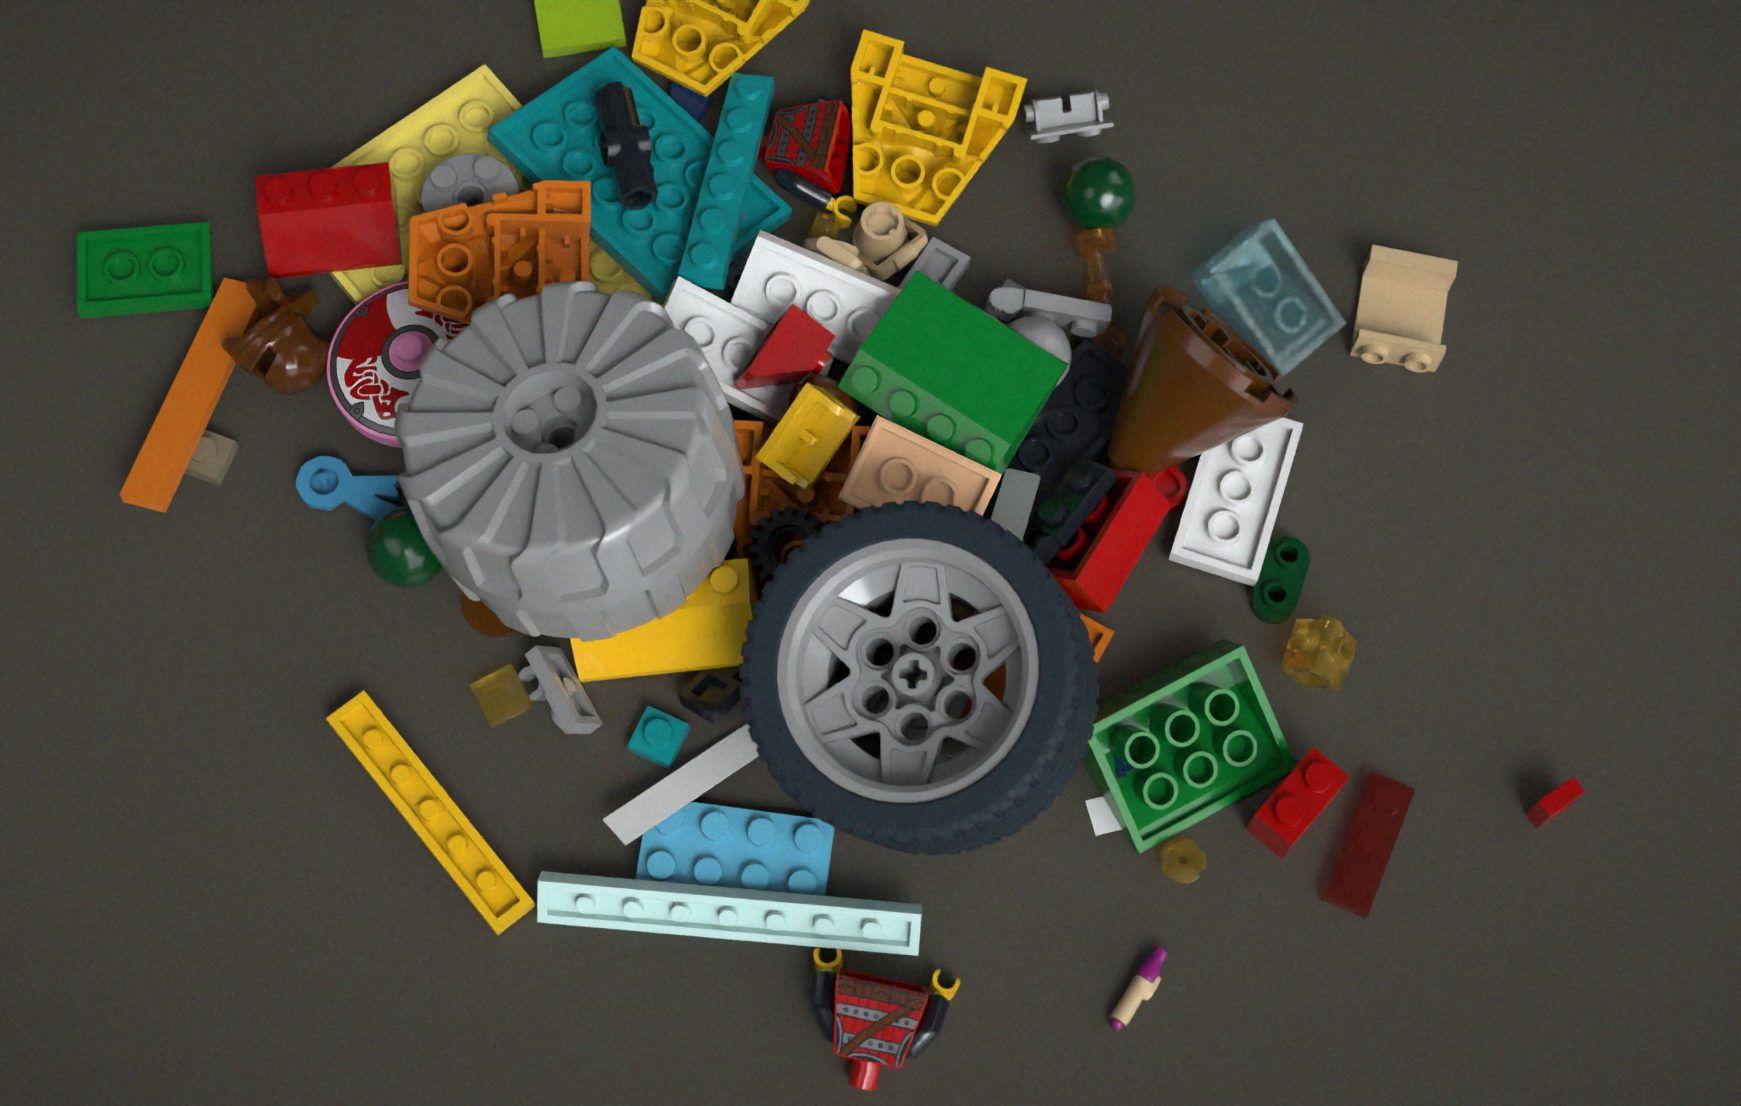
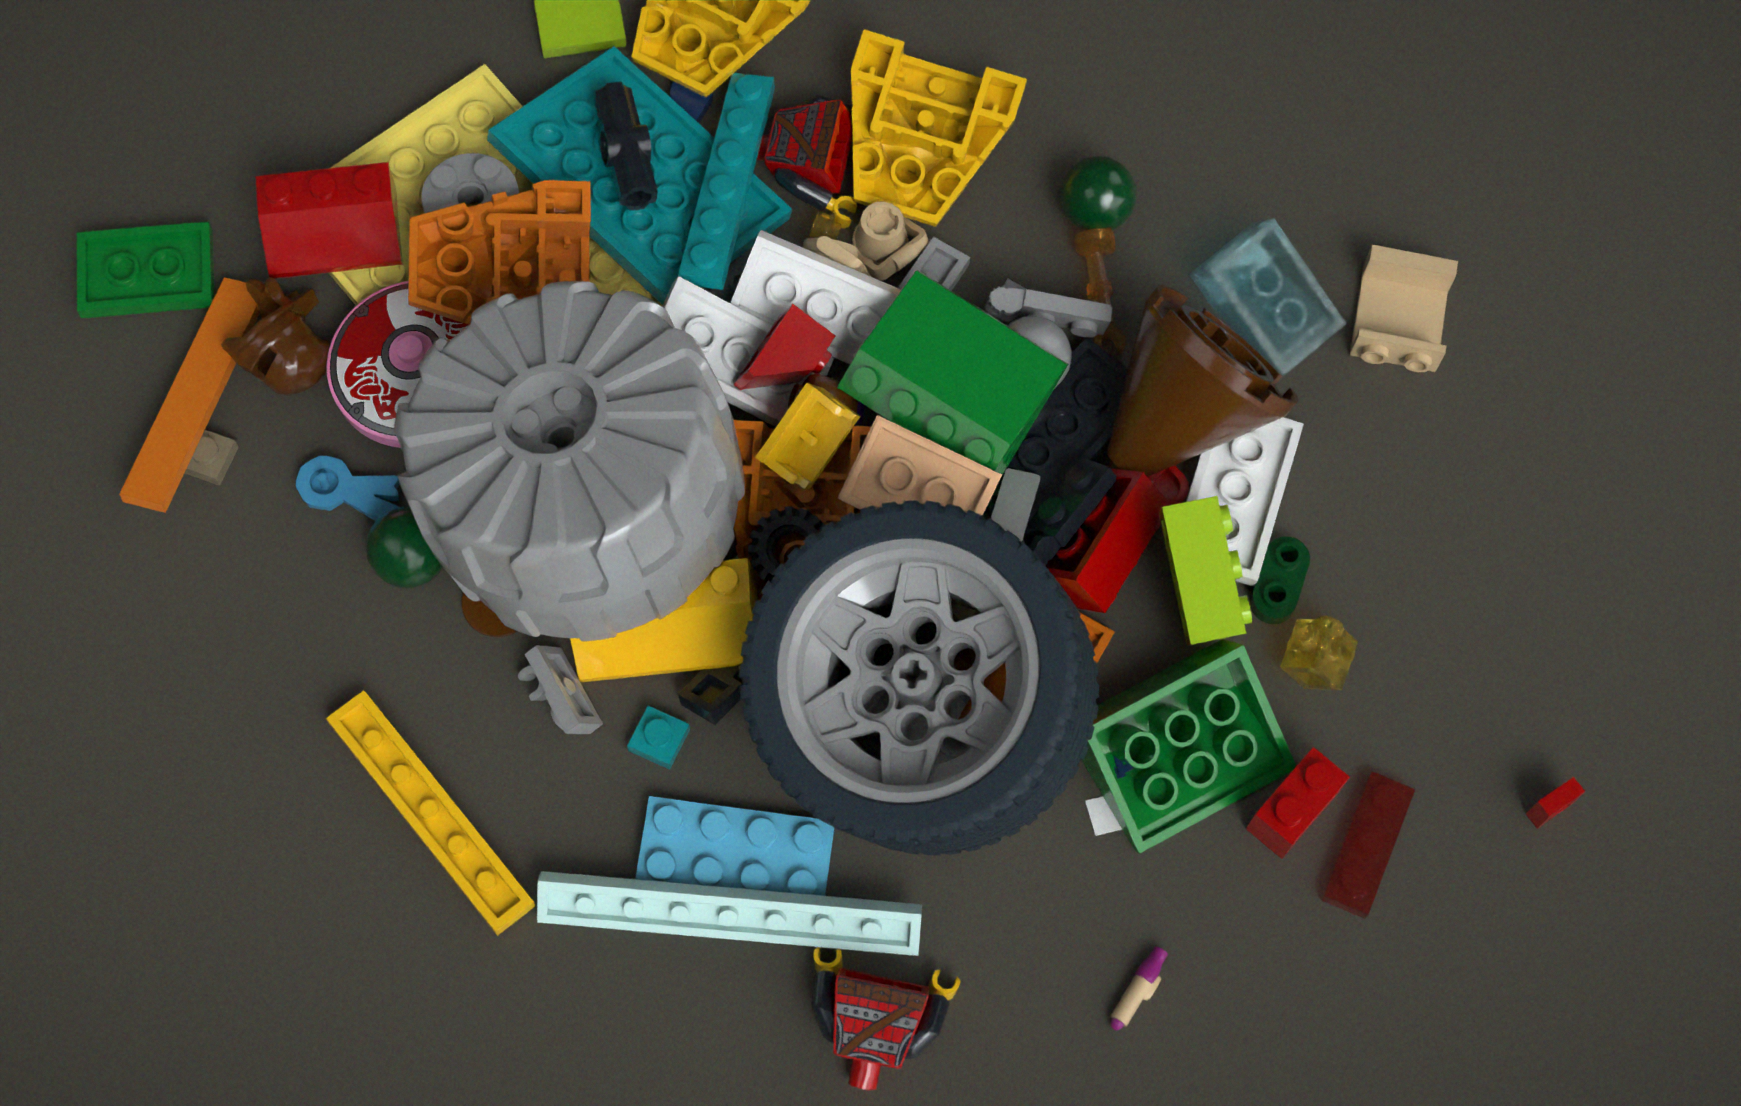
(501, 695): clear yellow tile -> none
(682, 786): white sticker -> none
(1082, 118): light grey hinge -> none
(1183, 872): clear yellow plate -> none
(1204, 570): none -> lime brick

